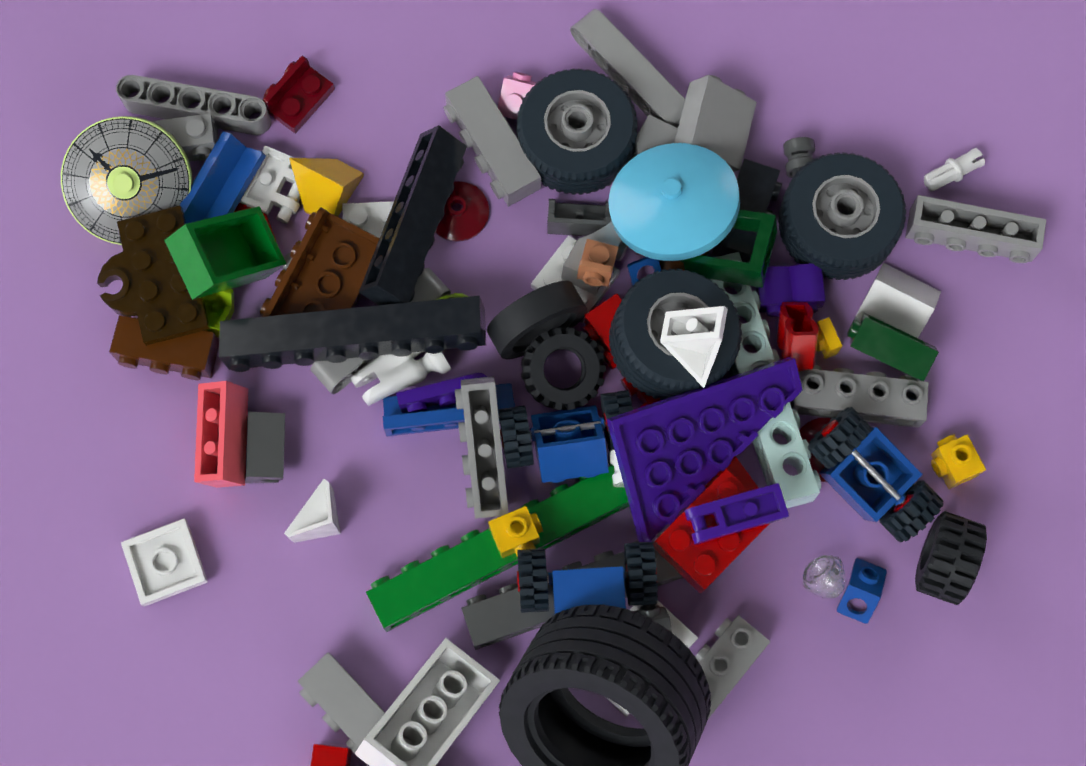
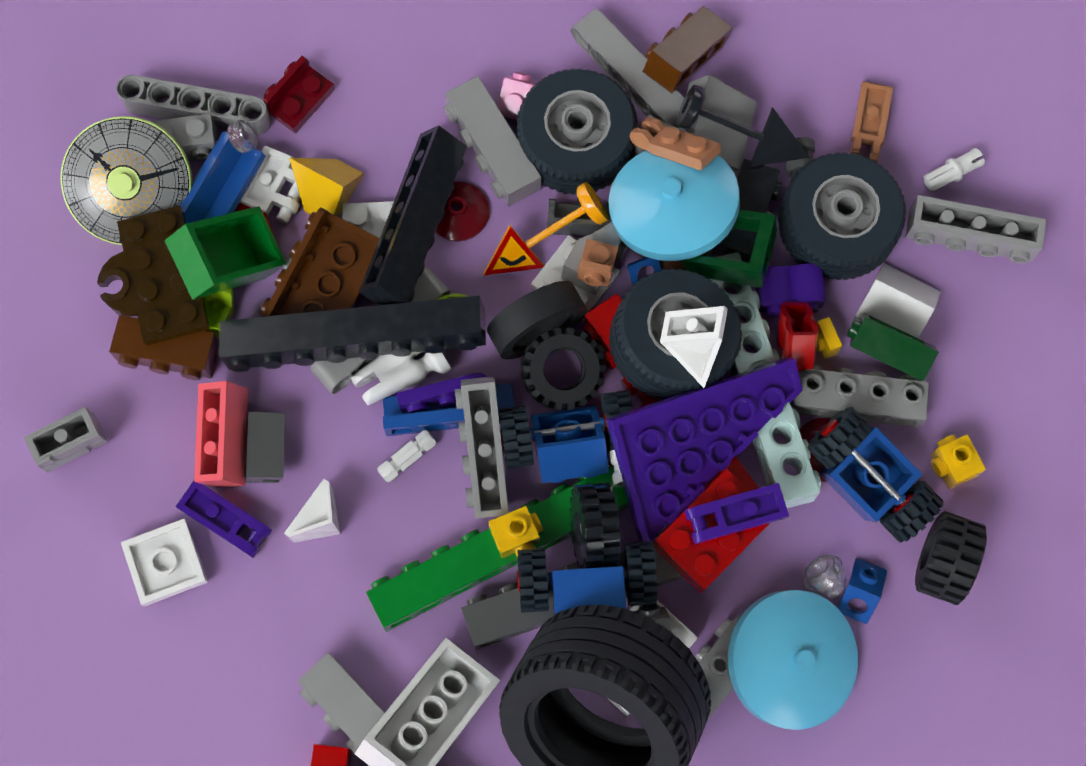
(65, 439): none -> light grey brick
(222, 518): none -> dark purple plate
(242, 136): none -> clear tile
(406, 456): none -> white axle
(516, 255): none -> light orange piece
(595, 526): none -> black bush
(674, 144): none -> nougat hinge
(686, 48): none -> reddish brown brick
(775, 142): none -> black piece
(792, 659): none -> medium azure dish
(871, 118): none -> nougat hinge

